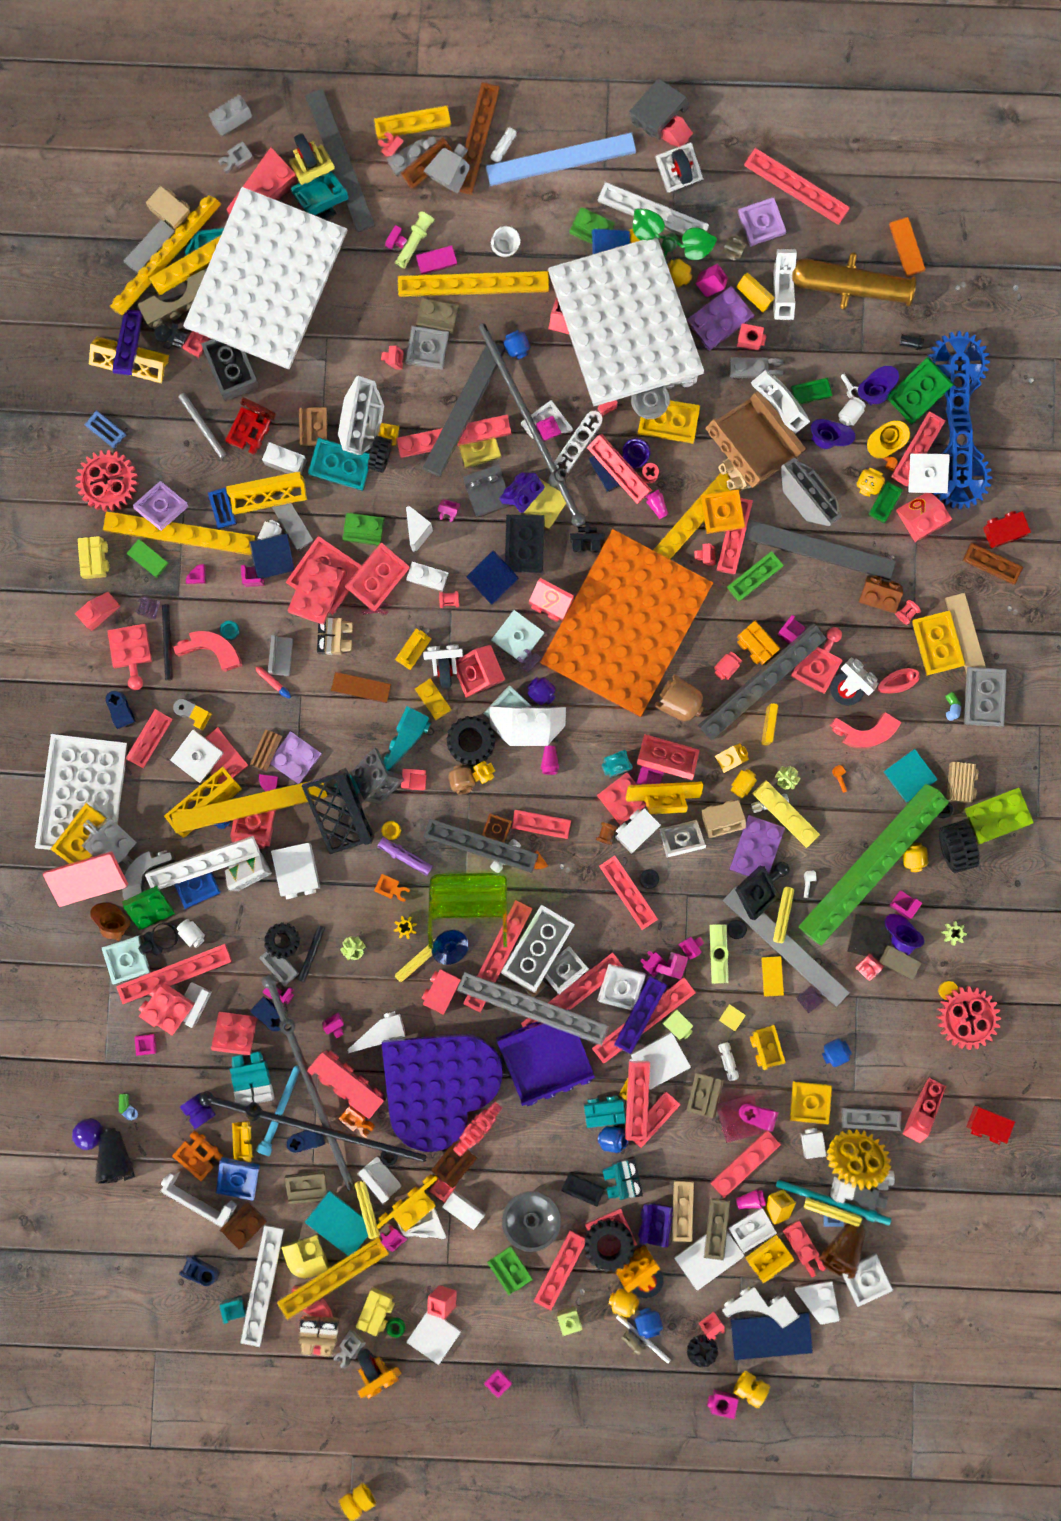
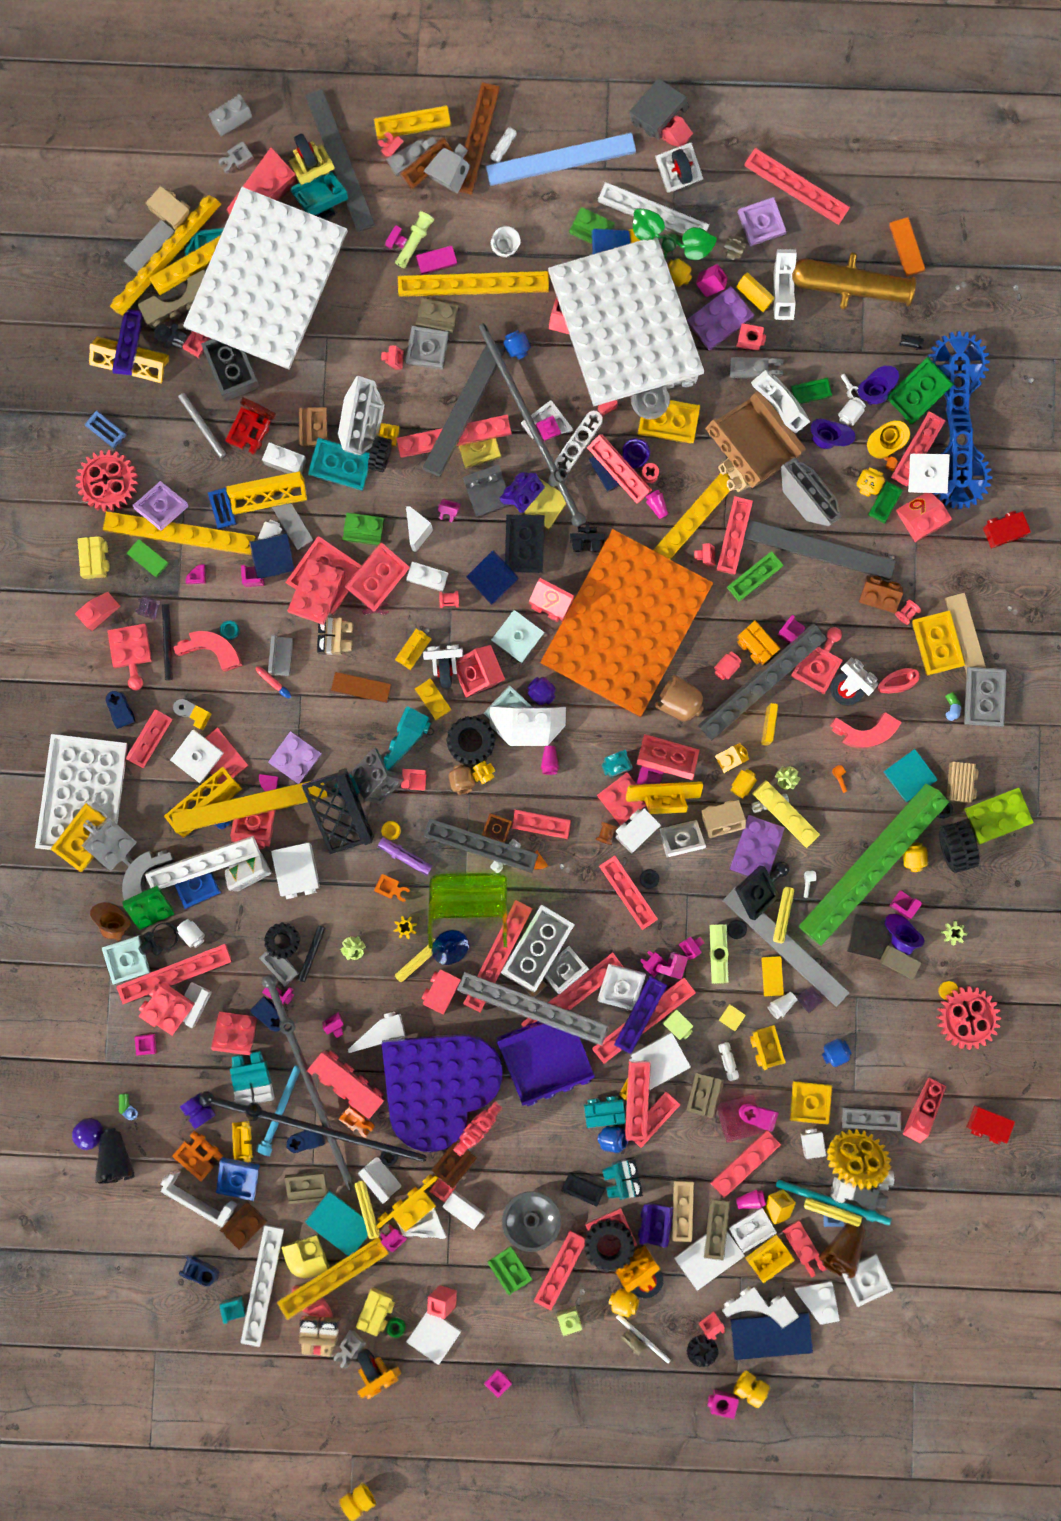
(85, 879): tile -> none
(266, 750): medium nougat tile -> none
(530, 662): clear purple tile -> none
(648, 1323): blue head -> none
(722, 511): light orange plate -> none
(782, 1005): none -> white cone
(869, 967): coral tile -> none
(992, 563): dark orange tile -> none

